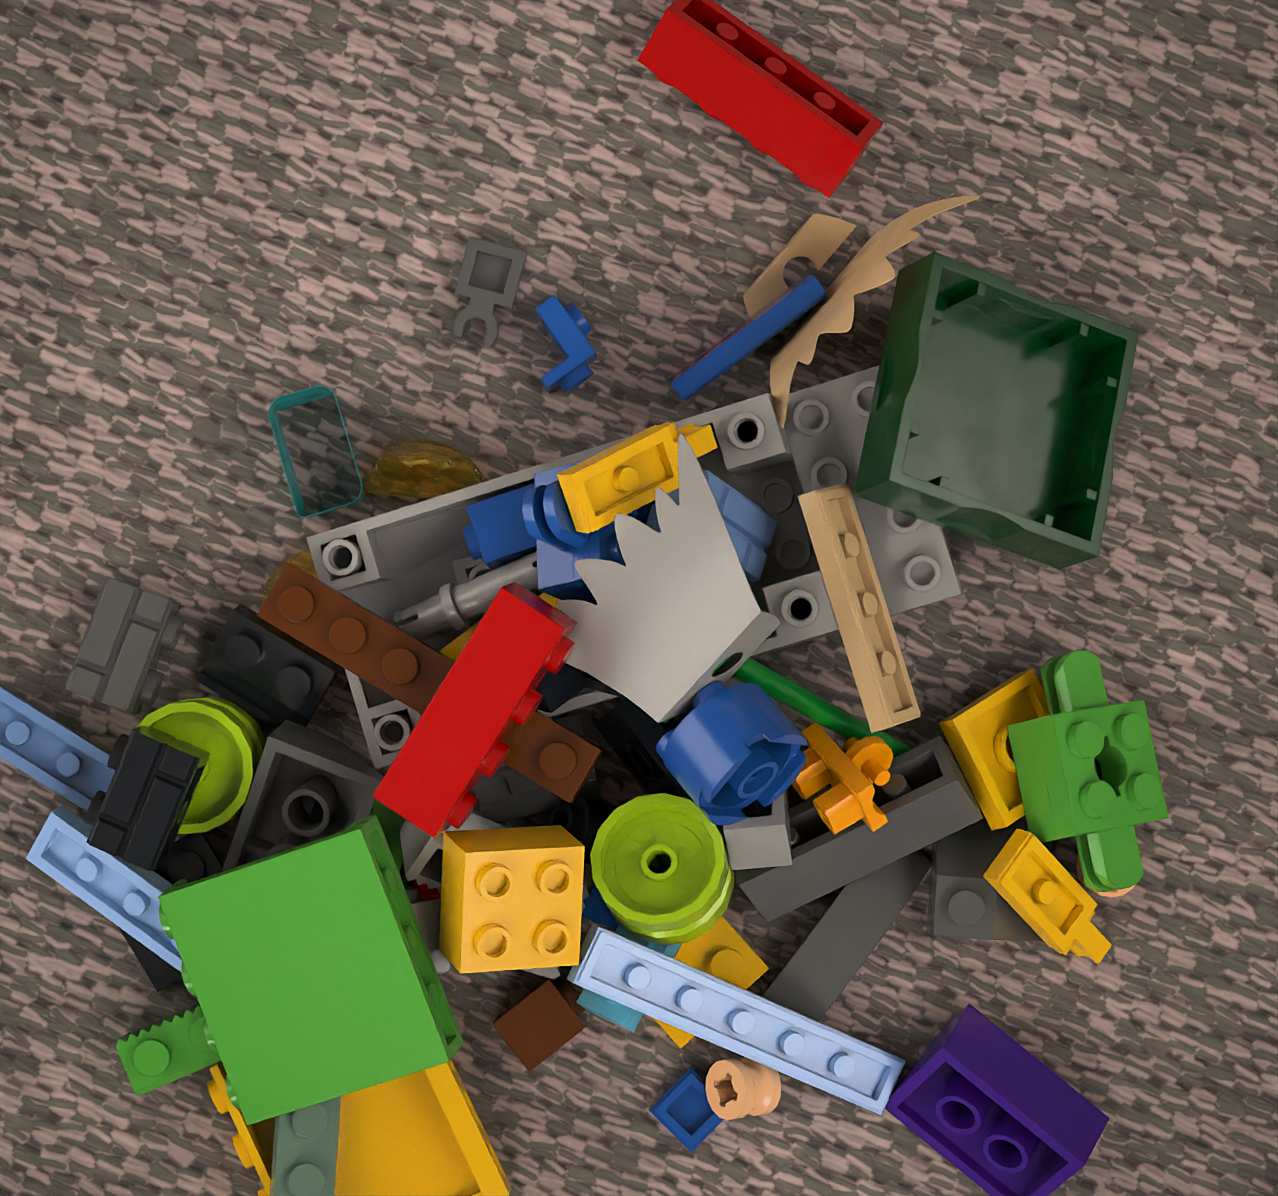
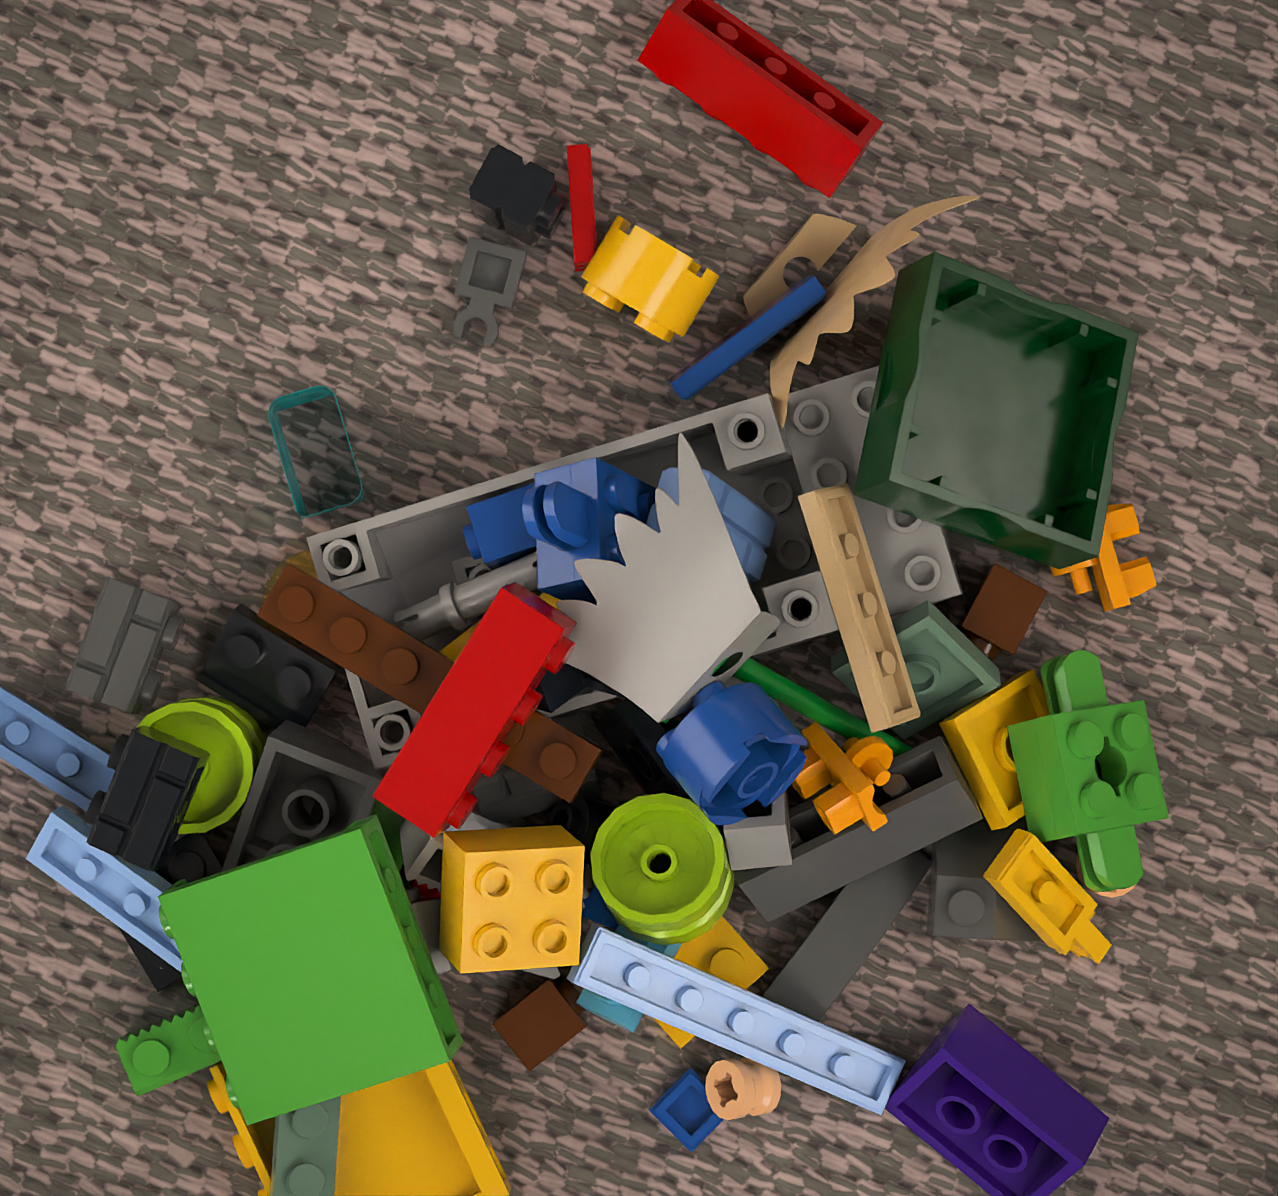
(422, 470): clear yellow plate -> none
(516, 196): none -> black brick
(568, 330): blue bracket -> none
(581, 205): none -> red tile
(628, 474): yellow hinge -> none
(648, 278): none -> yellow brick
(941, 665): none -> sand green plate
(1000, 611): none -> reddish brown brick
(1113, 580): none -> light orange hips

